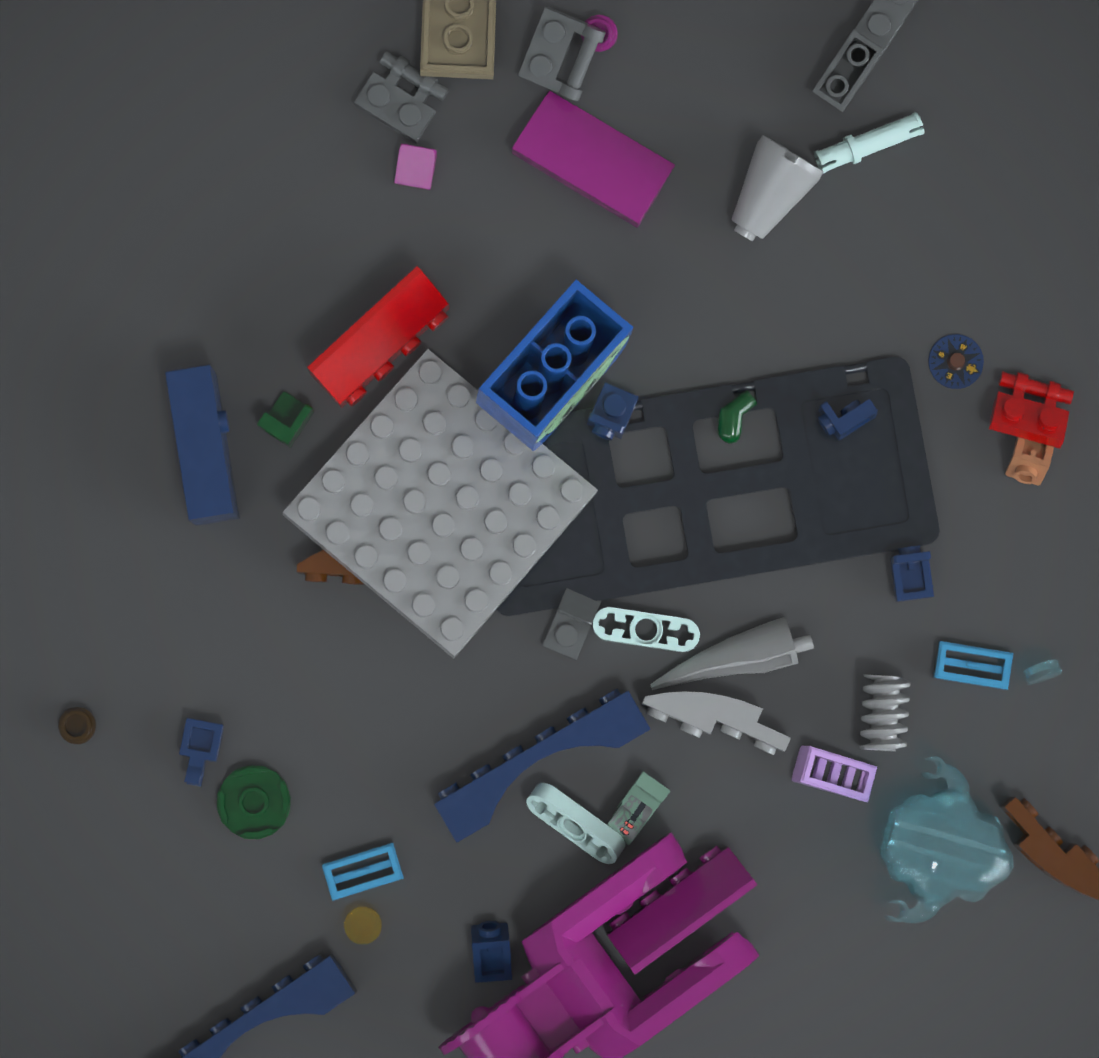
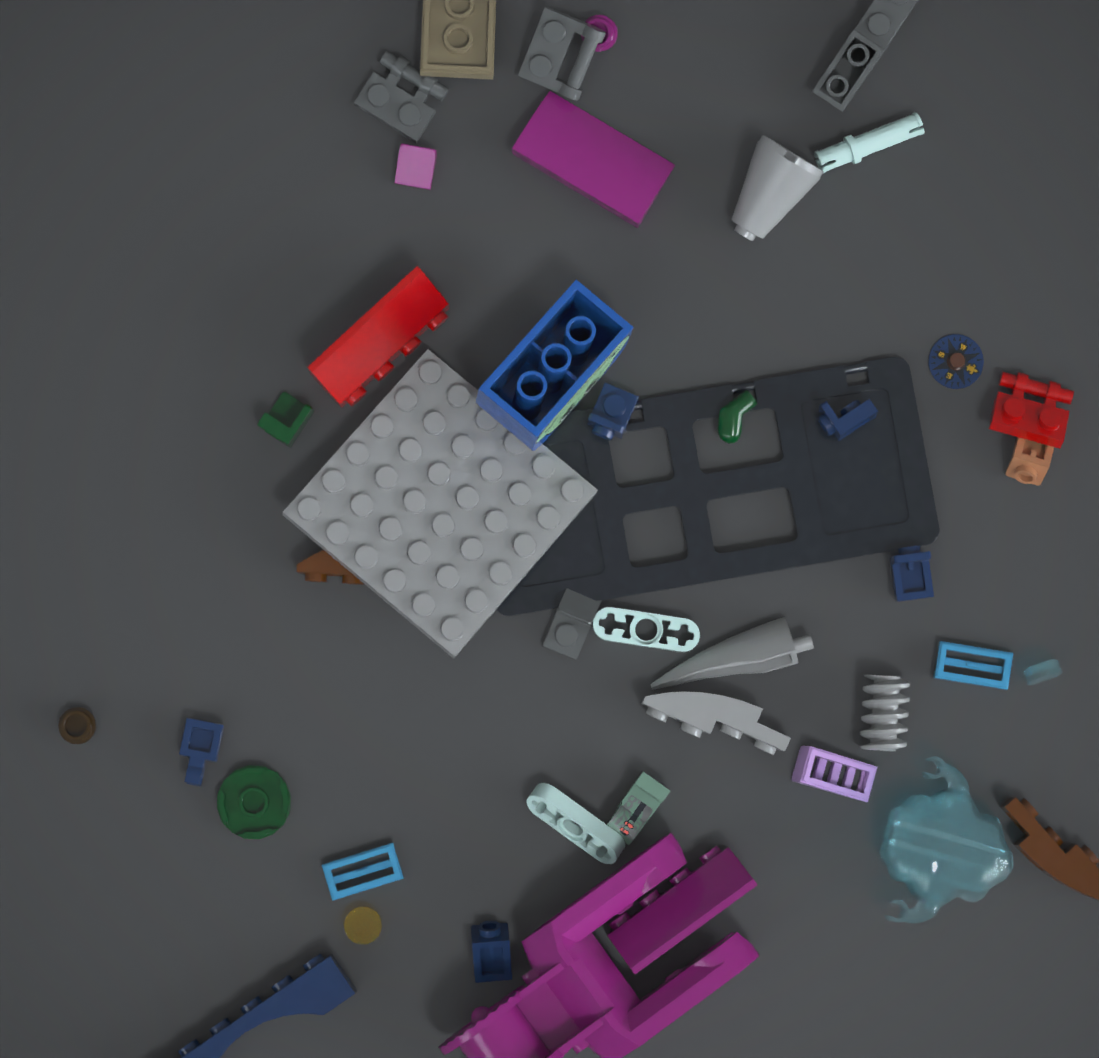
(202, 445): dark blue brick -> none
(473, 805): dark blue arch -> none

